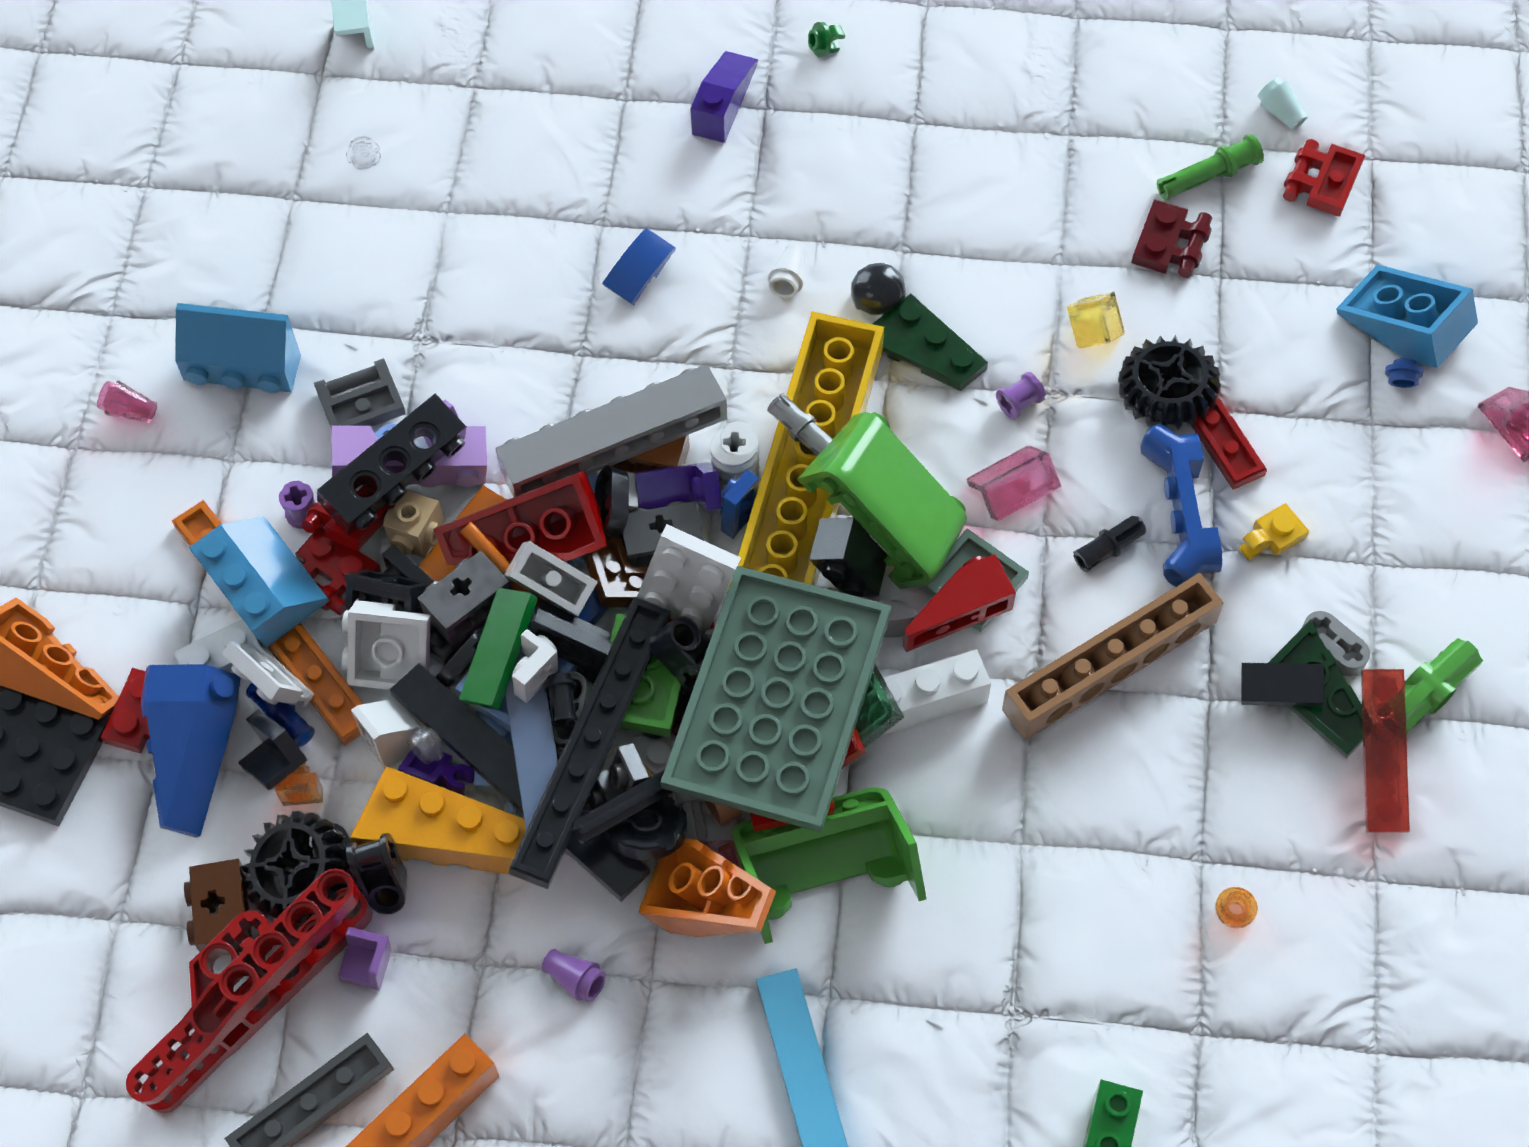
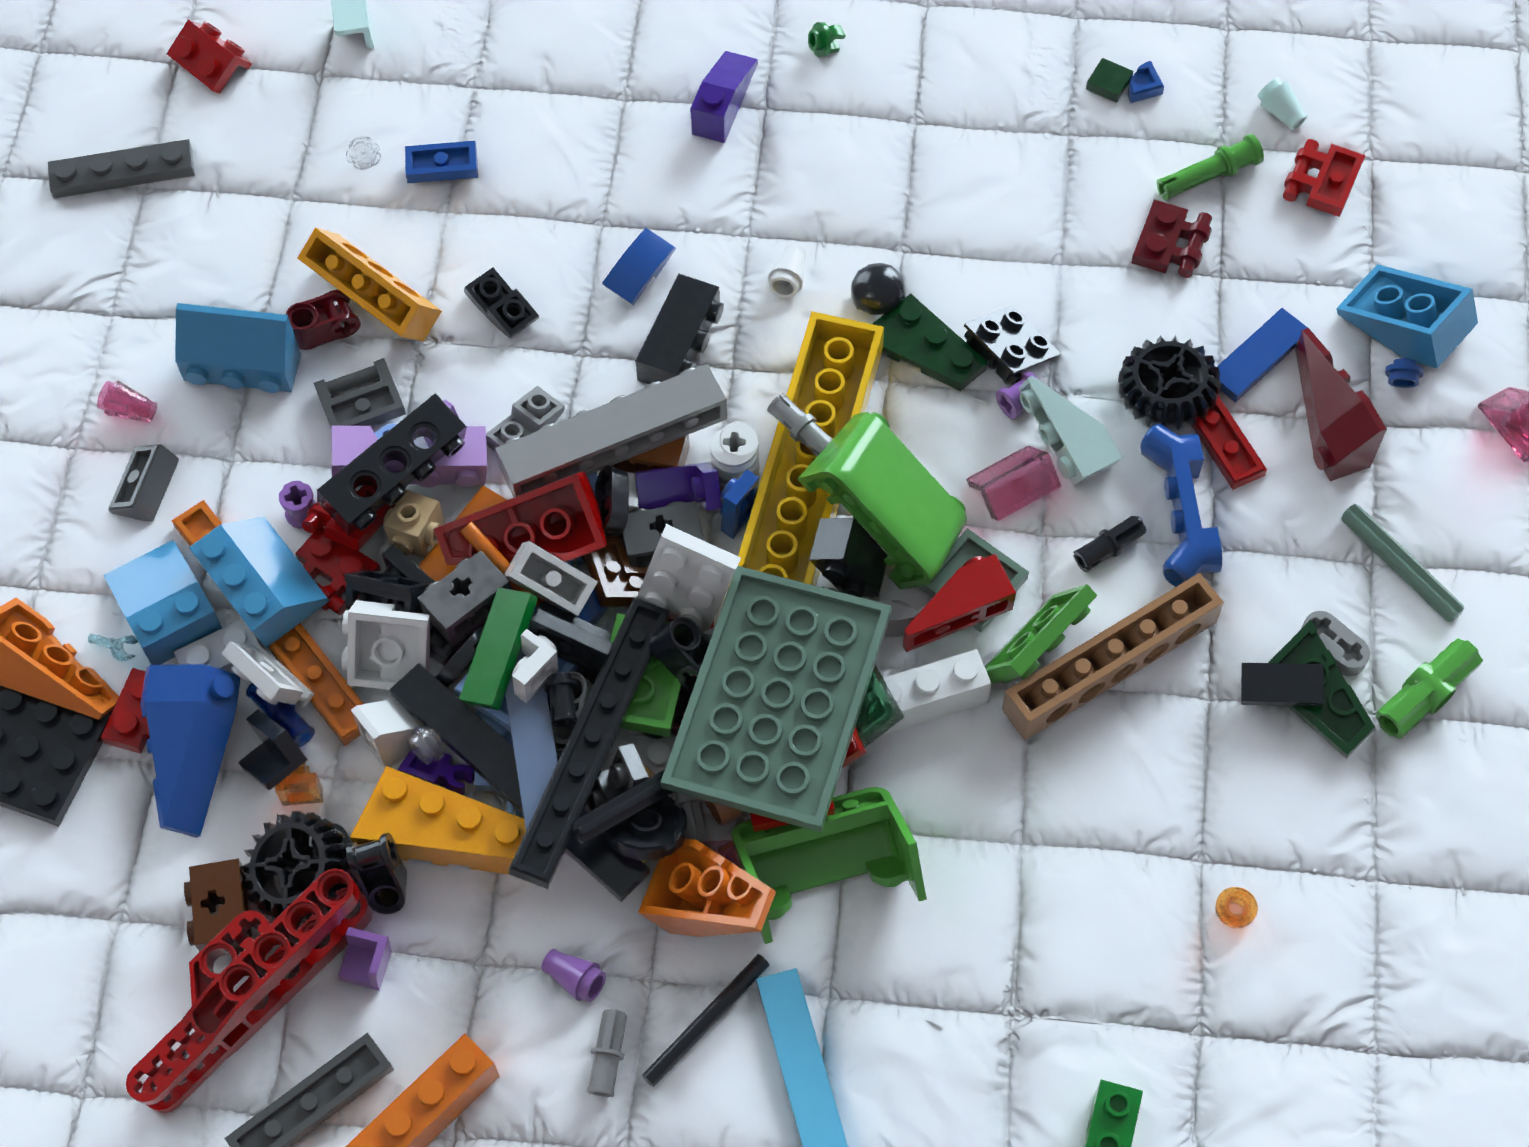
(115, 645): none -> clear light blue hand
(121, 168): none -> dark grey plate
(144, 482): none -> dark grey slope
(162, 602): none -> dark azure slope
(207, 55): none -> red bracket
(322, 319): none -> dark red piece
(369, 284): none -> light orange brick
(441, 161): none -> blue plate
(500, 303): none -> black slope
(527, 416): none -> light grey slope
(607, 1053): none -> light grey axle
(679, 330): none -> black brick
(705, 1020): none -> black bar
(1009, 343): none -> black hinge
(1040, 634): none -> bright green plate
(1075, 436): none -> light aqua slope
(1095, 320): clear yellow panel -> none
(1109, 80): none -> dark green tile
(1145, 83): none -> blue tile
(1259, 354): none -> blue tile
(1275, 530): yellow plate -> none
(1340, 421): none -> dark red wedge
(1385, 751): clear red plate -> none
(1402, 563): none -> sand green axle

